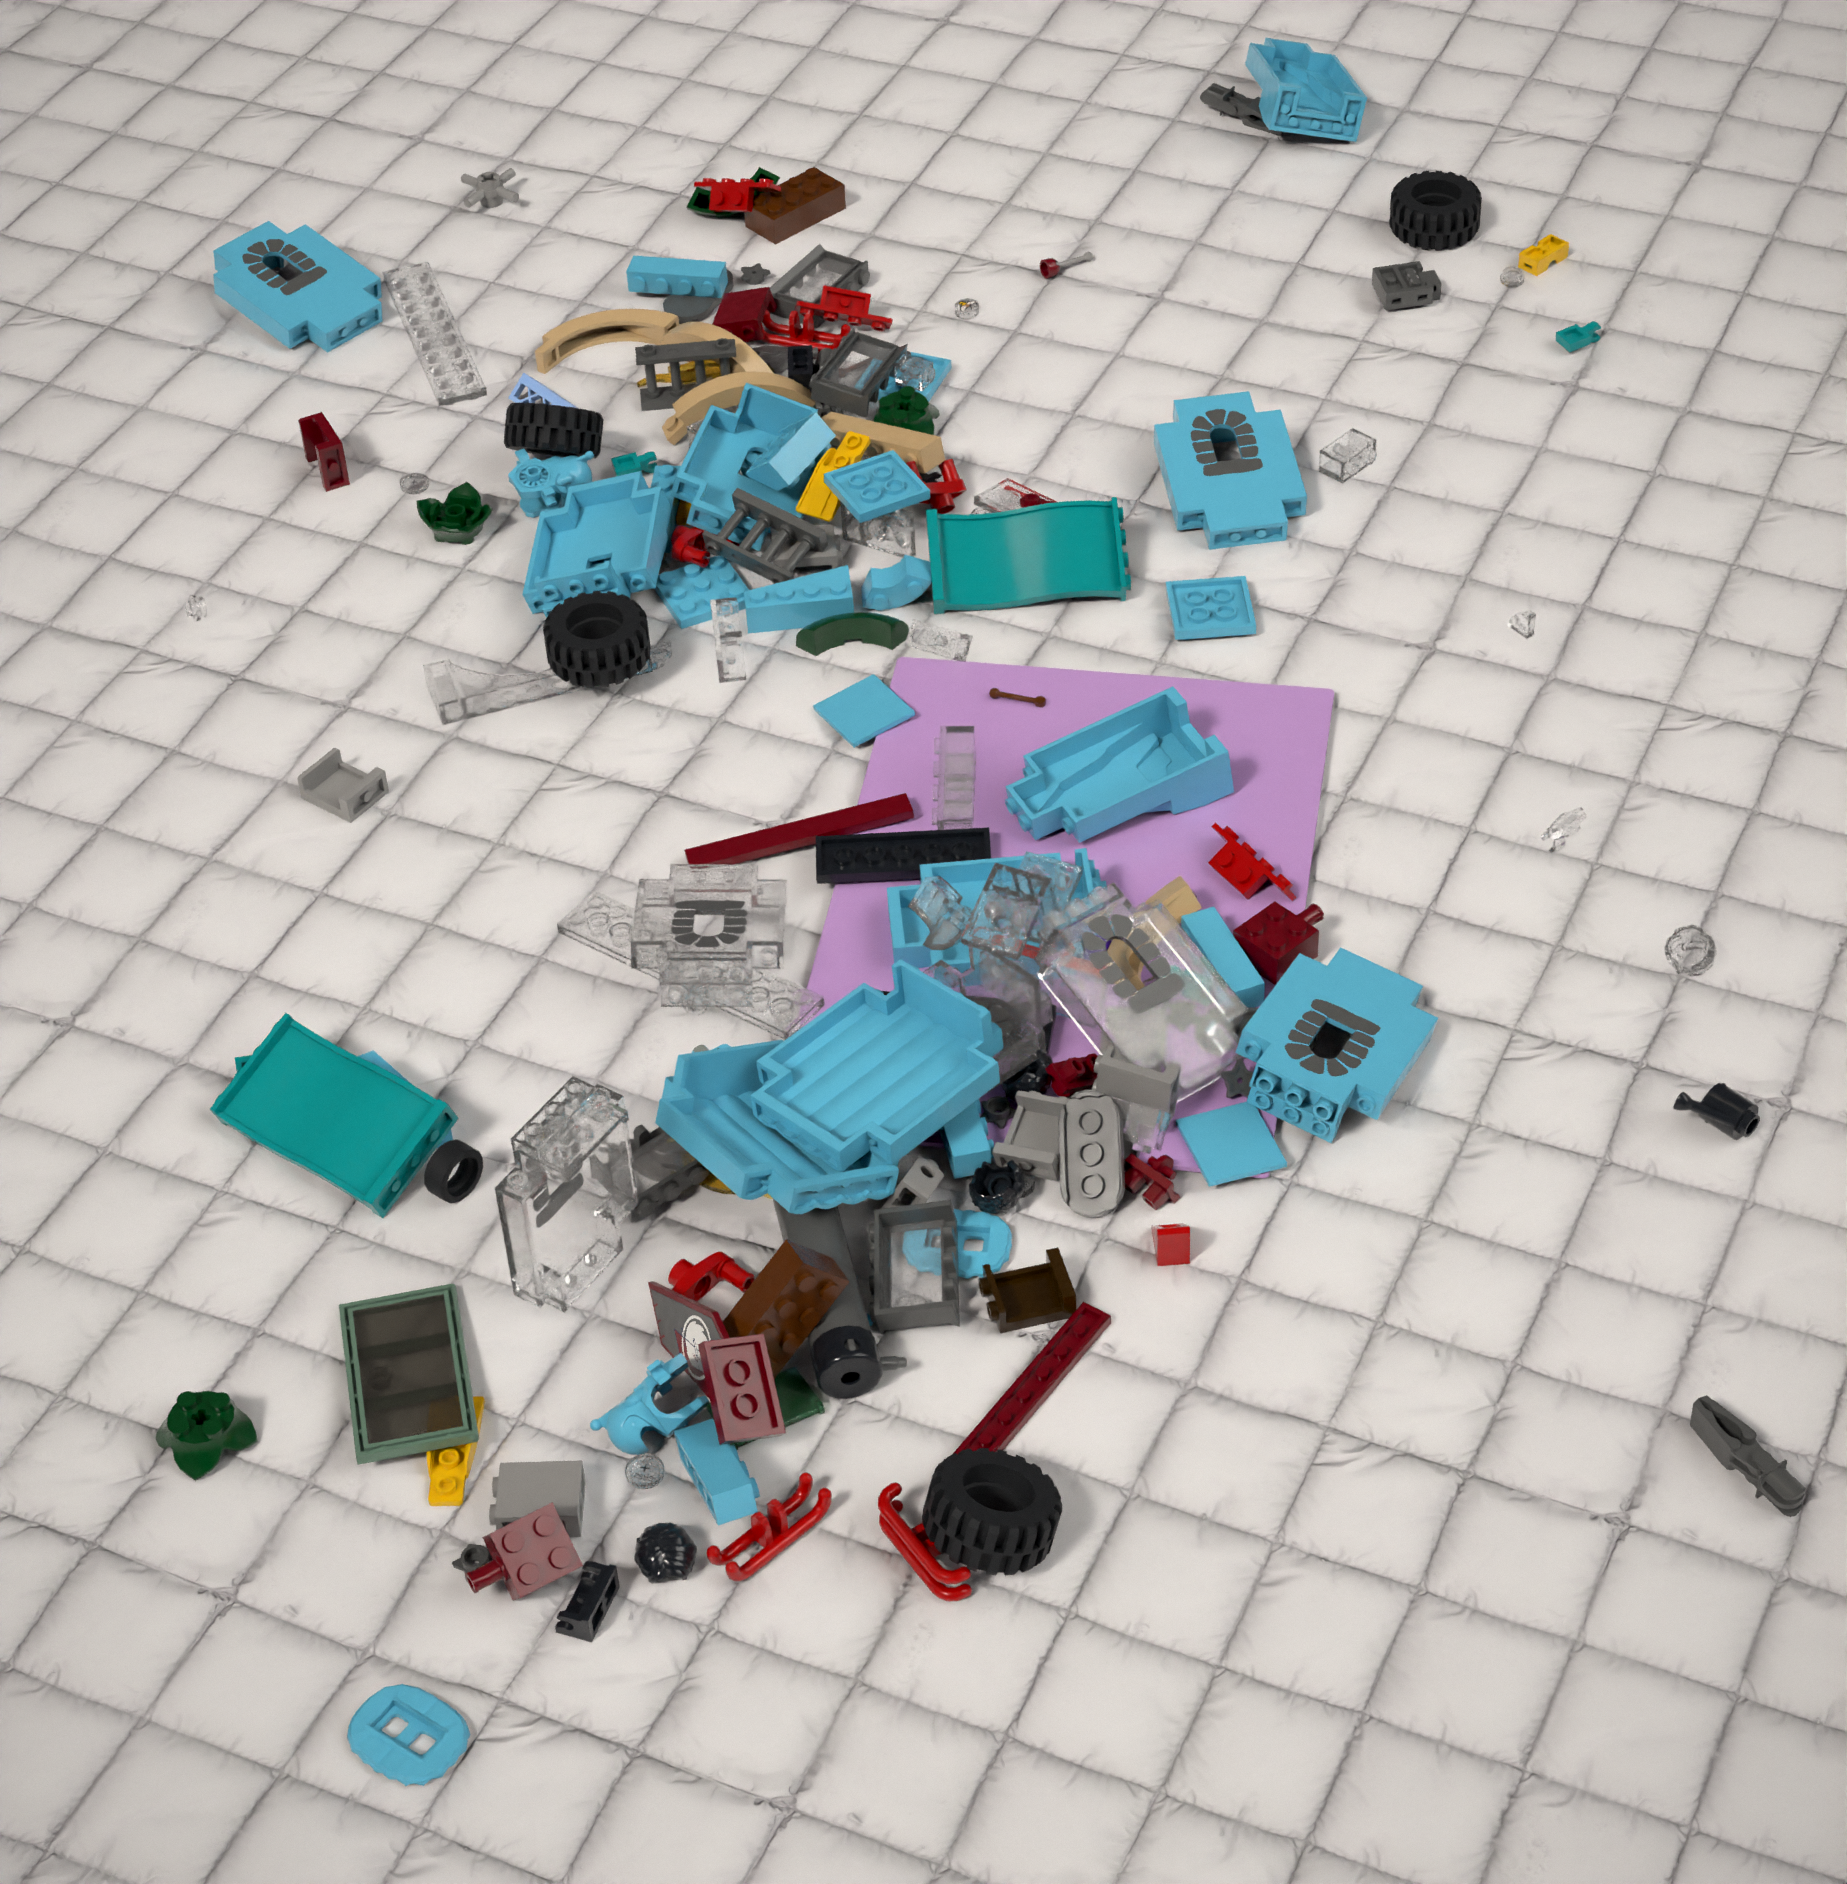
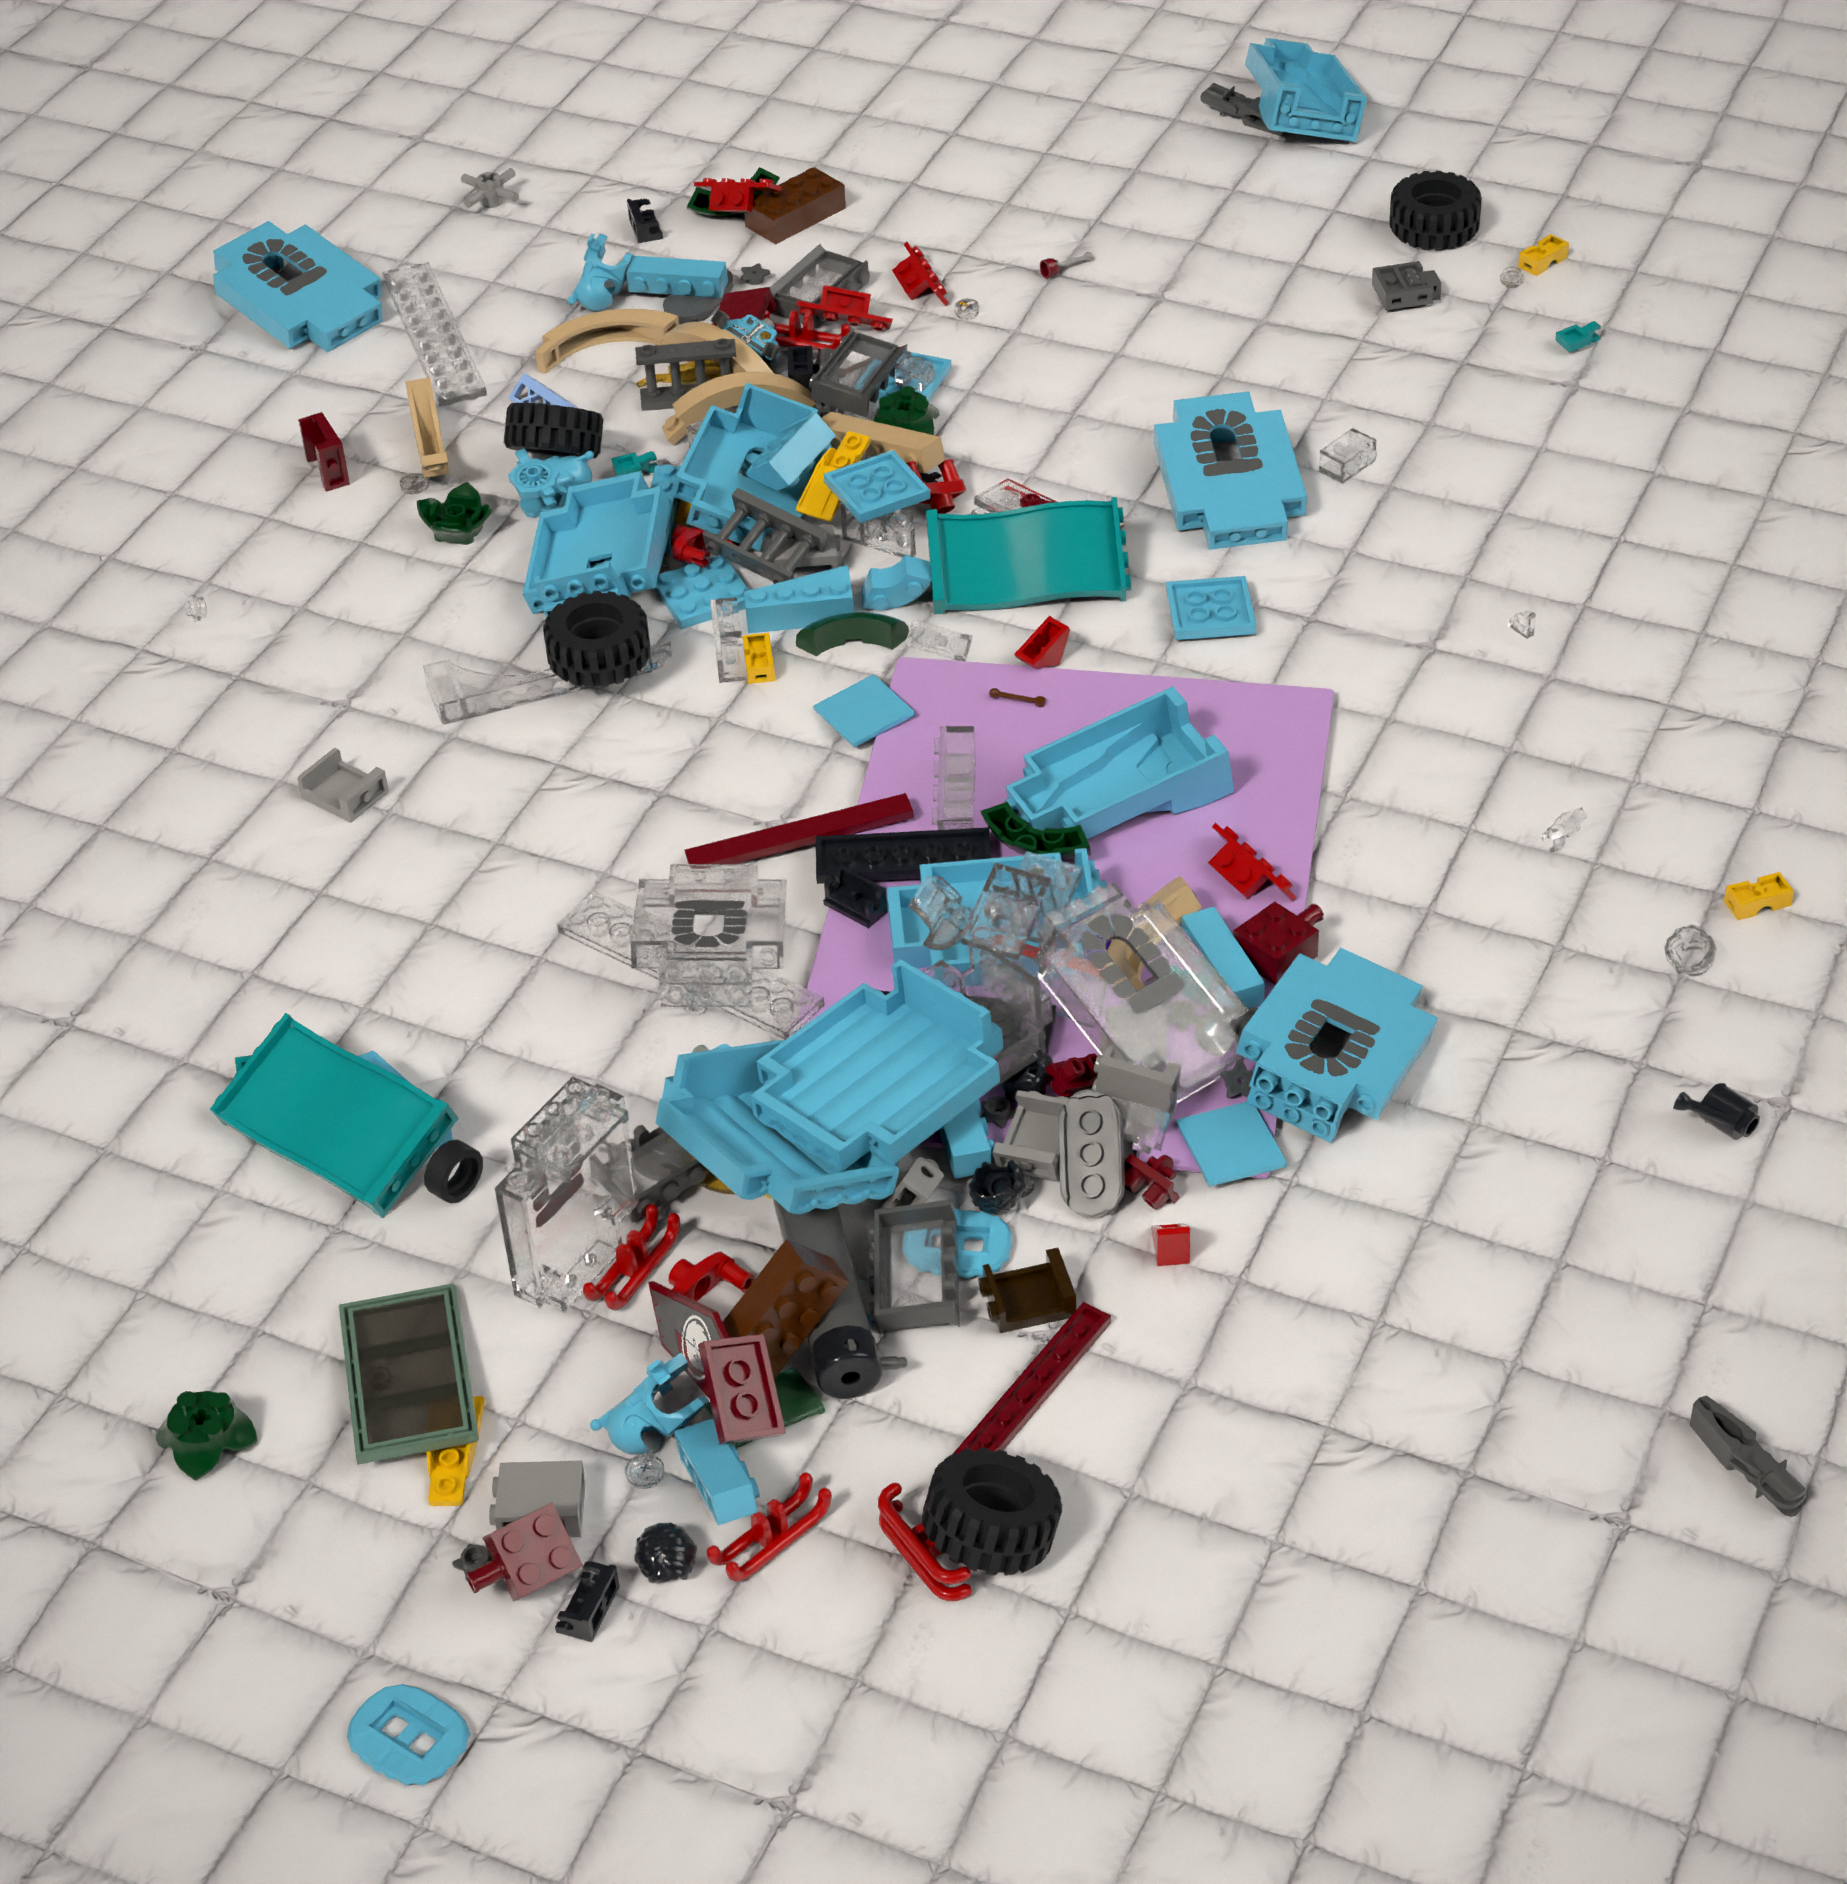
(426, 427): none -> tan arch
(590, 288): none -> medium azure helmet
(634, 1261): none -> red piece
(643, 222): none -> black hinge
(752, 331): none -> torso
(758, 654): none -> yellow piece
(855, 897): none -> black hinge
(917, 275): none -> red bracket
(1020, 837): none -> dark green brick
(1045, 645): none -> red slope
(1750, 898): none -> yellow piece

